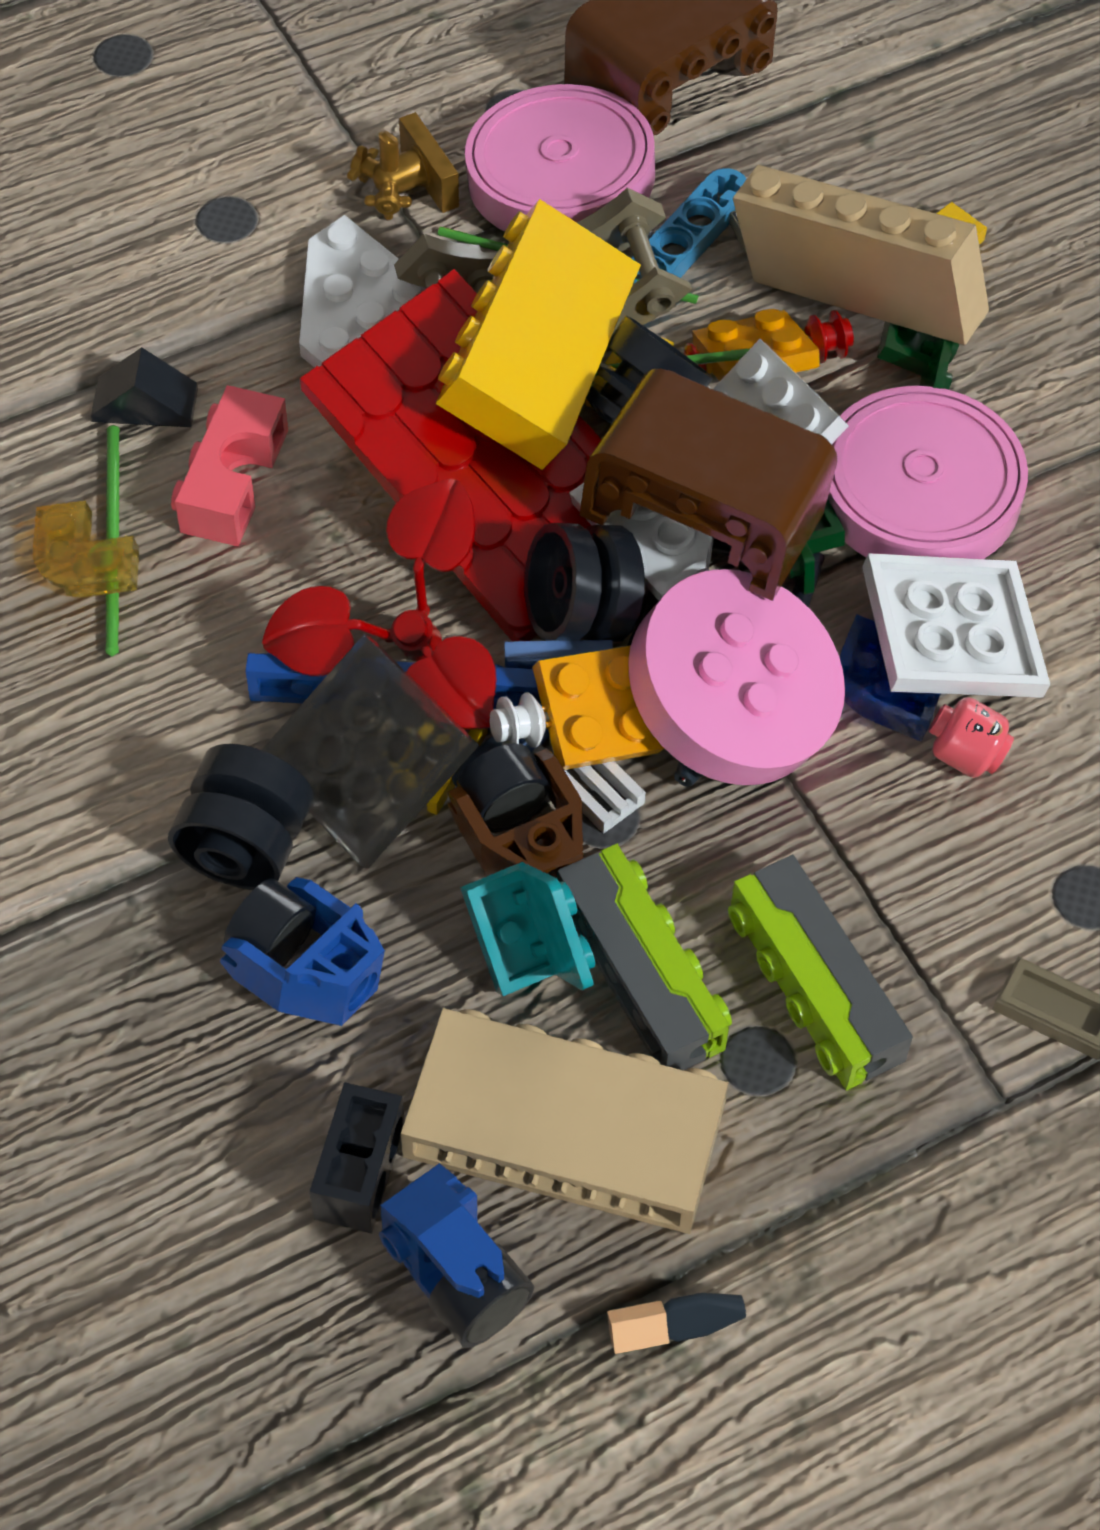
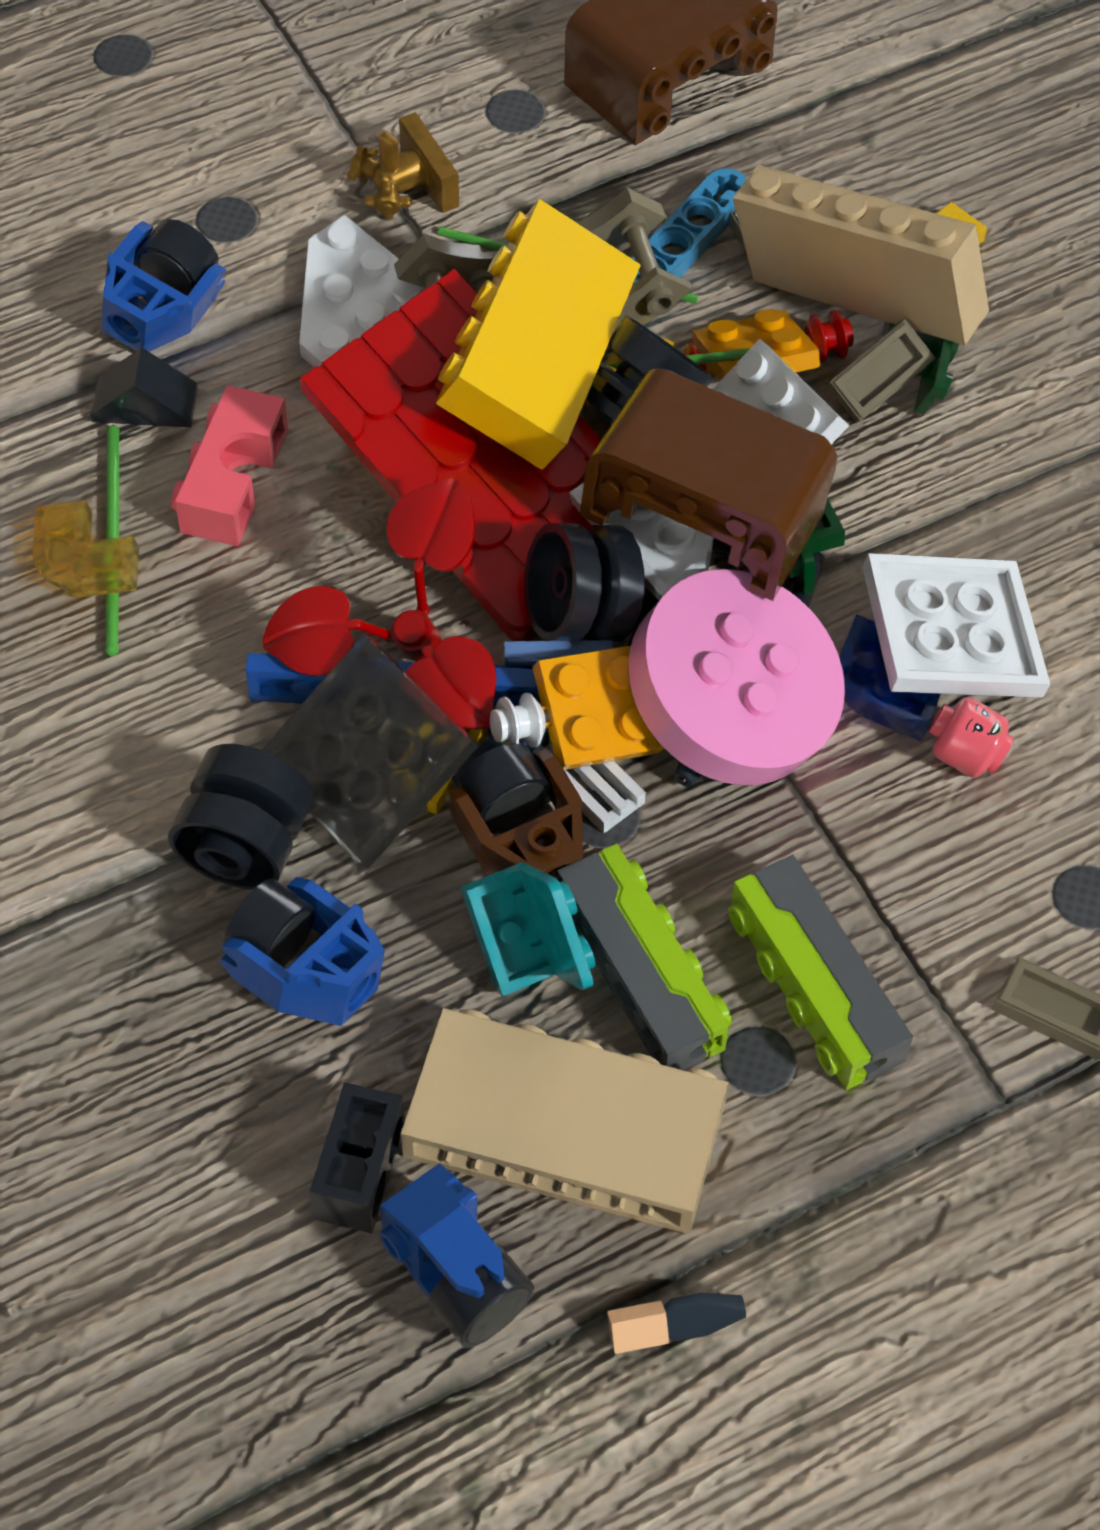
(173, 274): none -> blue piece
(558, 146): bright pink brick -> none
(880, 370): none -> dark tan tile
(927, 475): bright pink brick -> none

